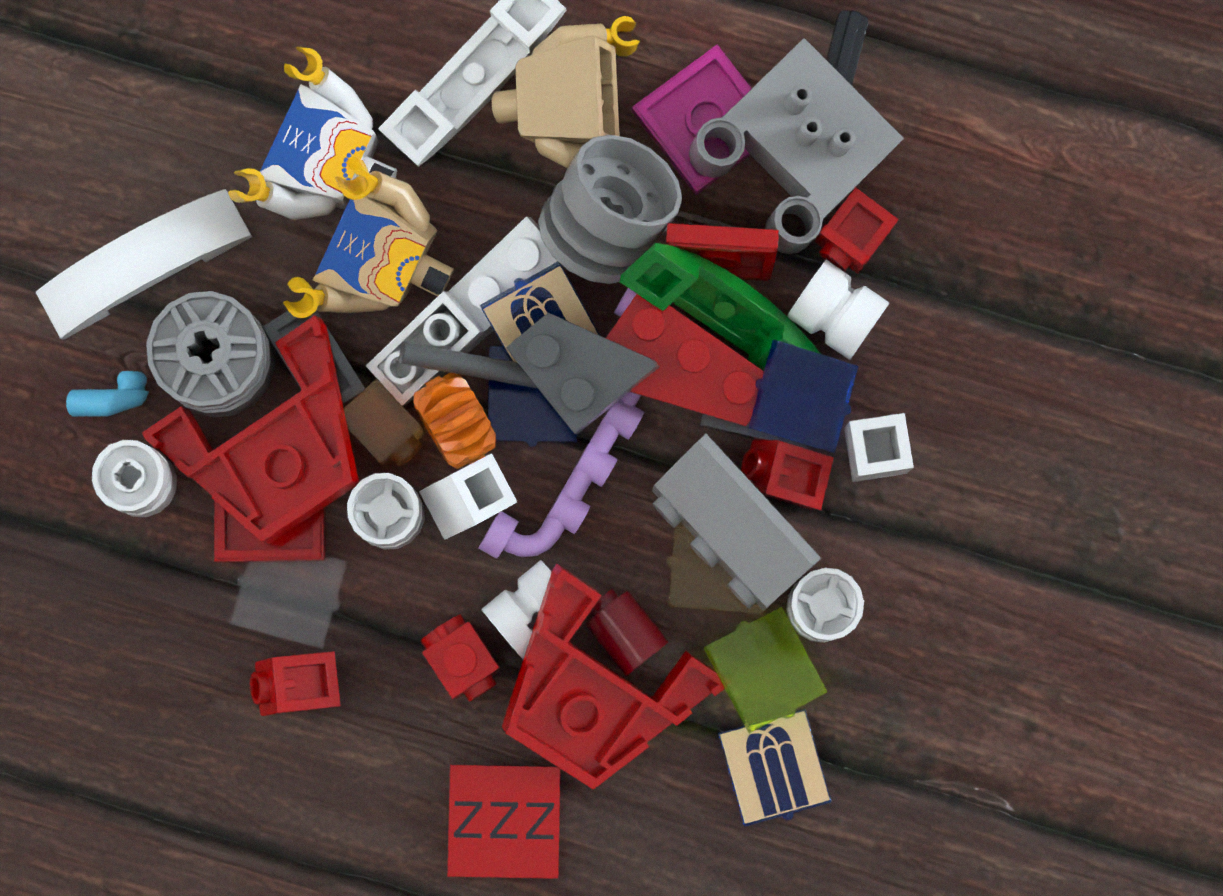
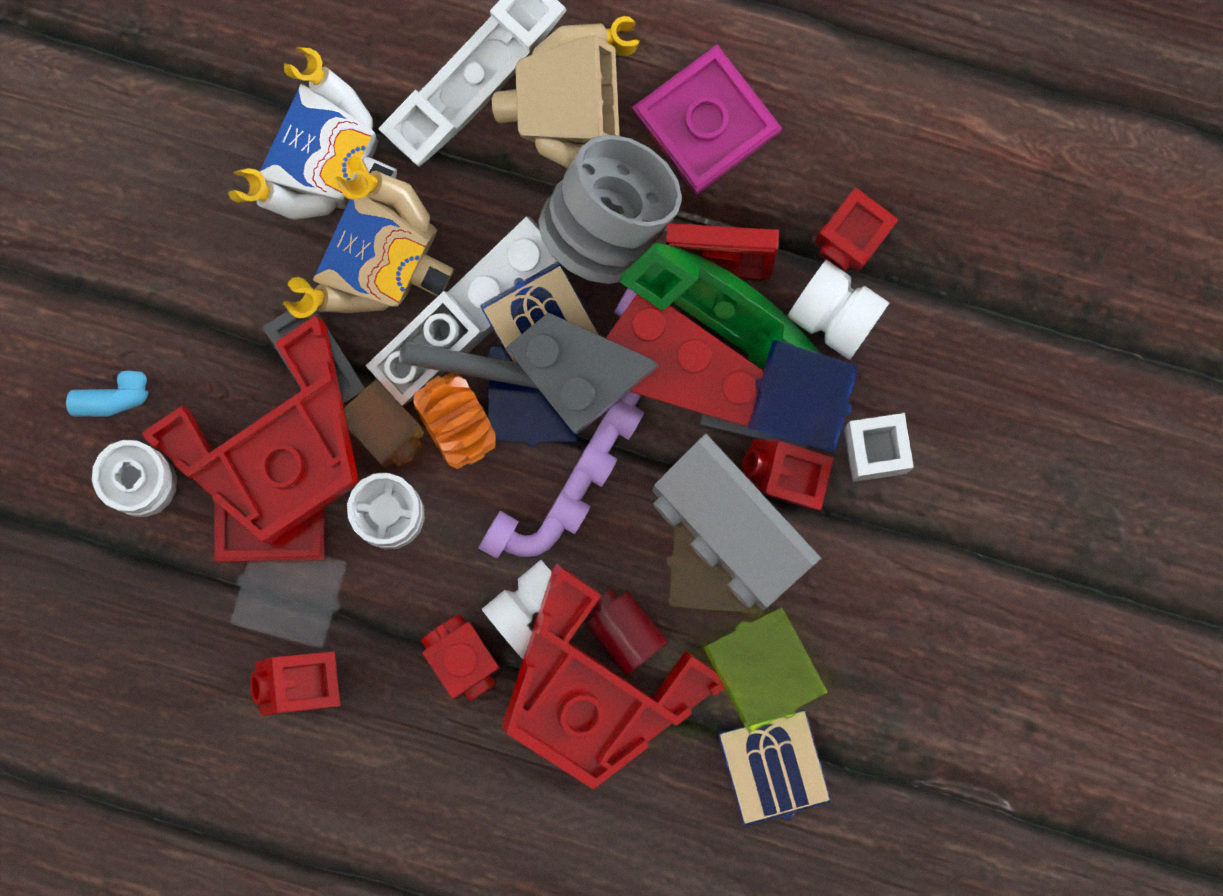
(141, 260): white slope -> none
(239, 367): light grey wheel -> none
(468, 496): white brick -> none
(504, 821): red tile -> none
(805, 130): light grey piece -> none
(825, 605): white wheel -> none

